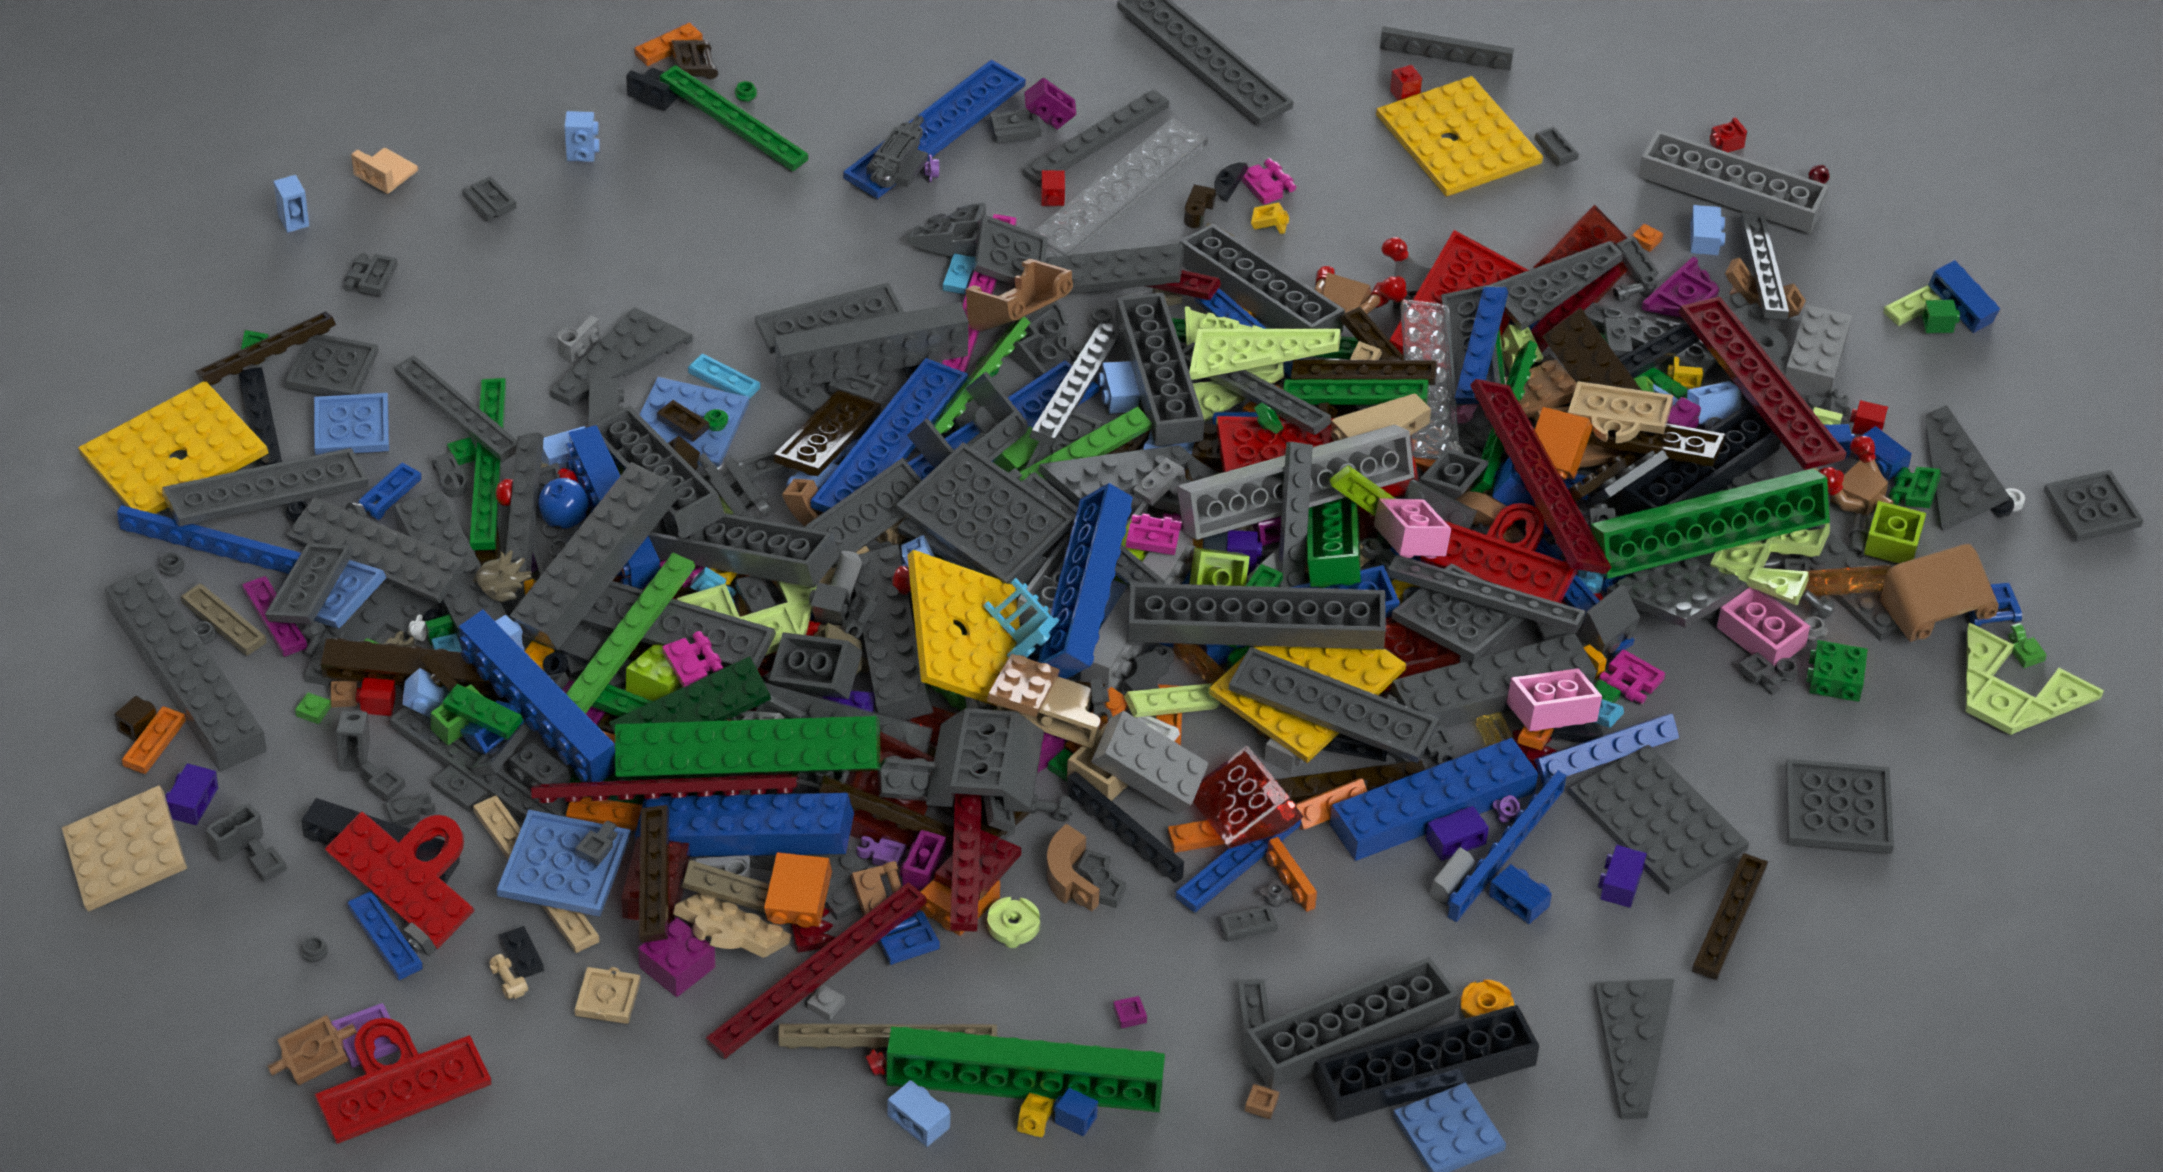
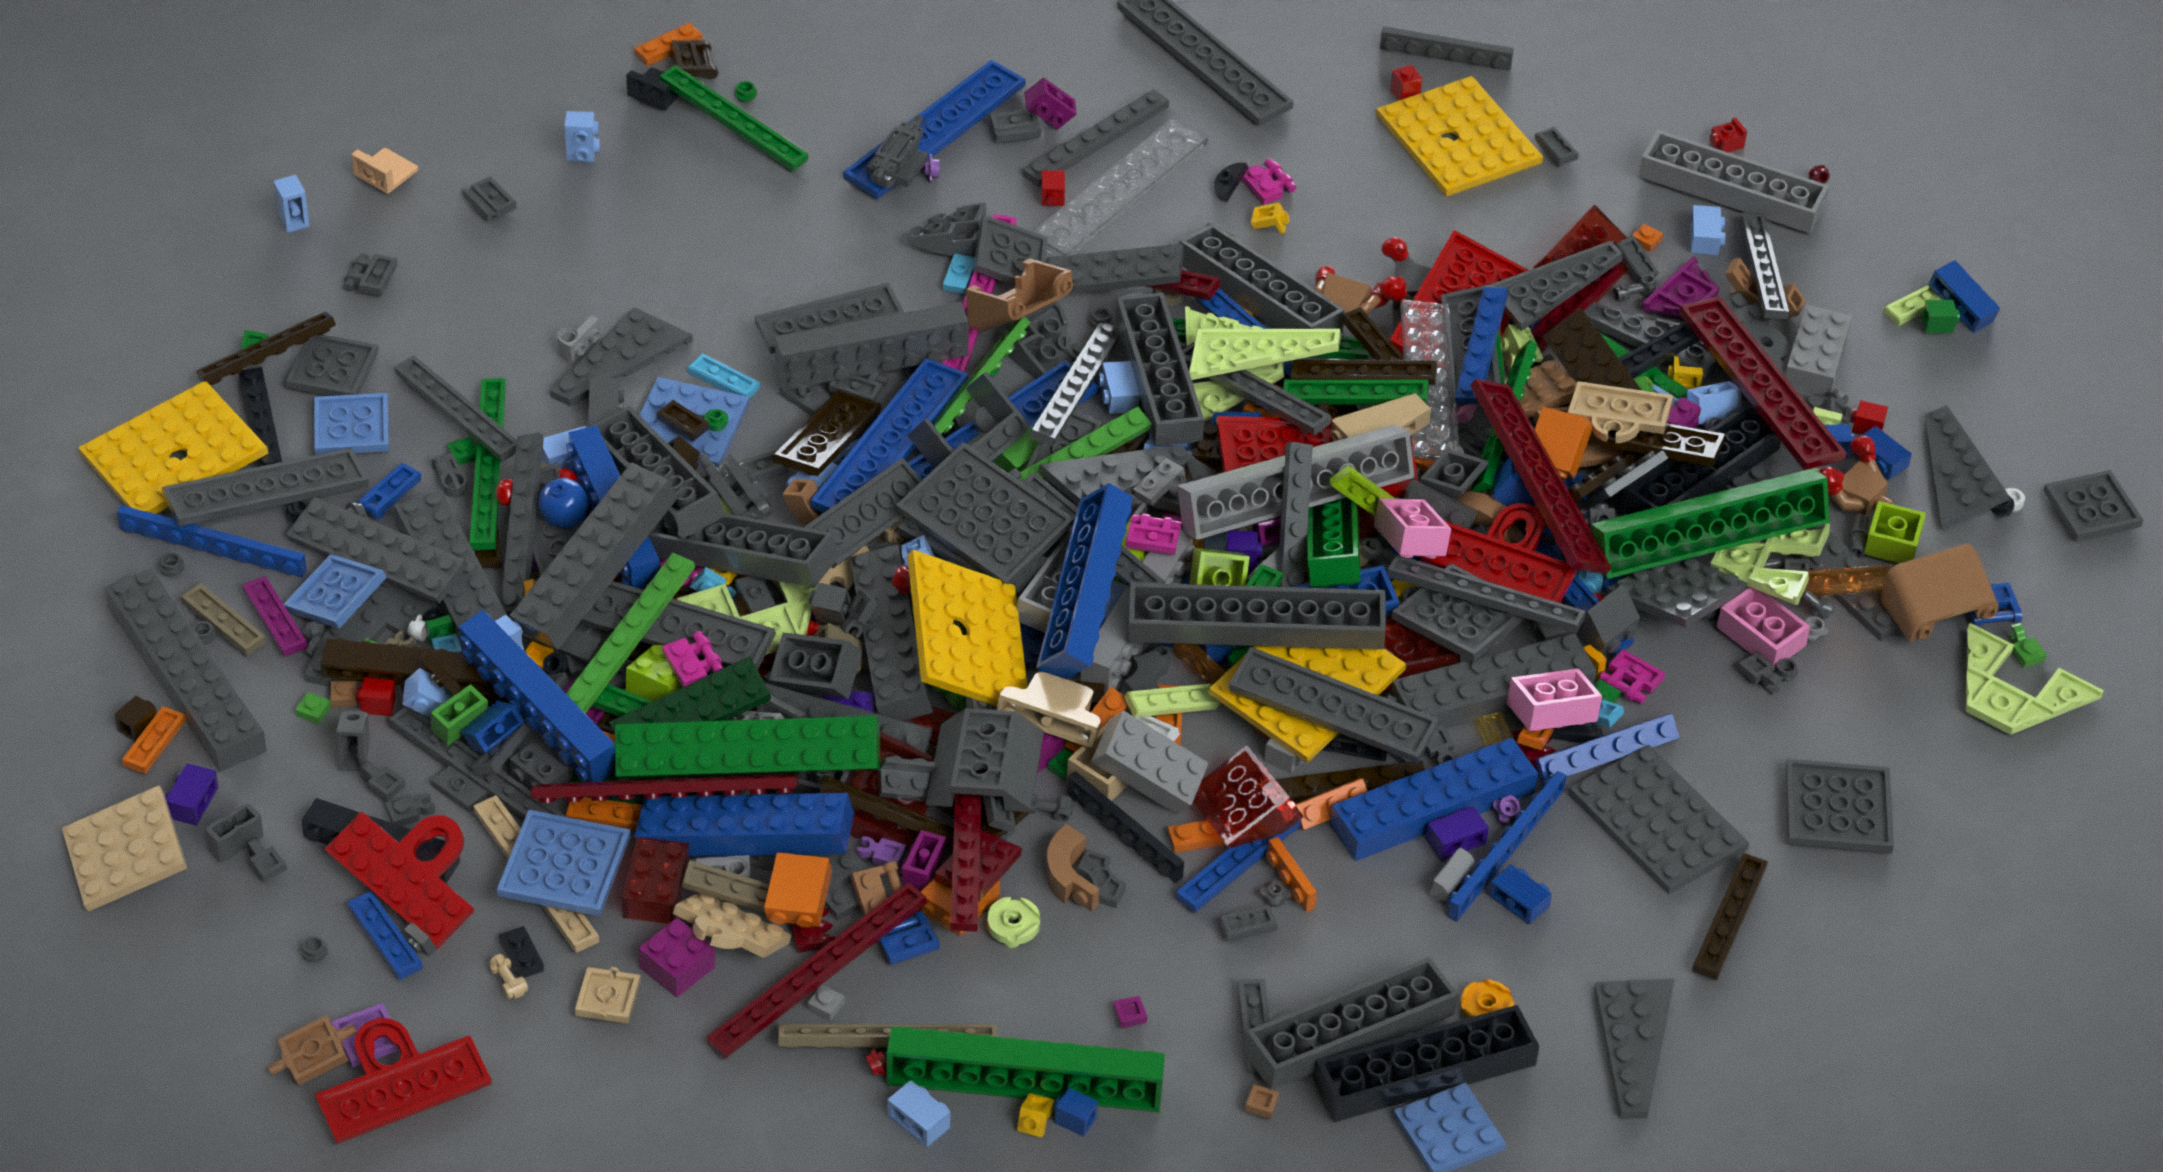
(309, 583): dark grey plate -> none
(482, 711): green plate -> none
(501, 578): dark tan hair -> none
(597, 845): dark grey plate -> none
(654, 874): dark brown plate -> none
(847, 571): light grey brick -> none
(1023, 685): medium nougat plate -> none
(1033, 630): medium azure plate -> none
(1099, 697): dark grey plate -> none
(1197, 202): dark brown leg -> none
(1268, 418): green plate -> none
(1365, 352): tan plate -> none
(1618, 335): dark grey plate -> none
(1623, 876): dark purple brick -> none
(1837, 670): green brick -> none
(1921, 489): green plate -> none

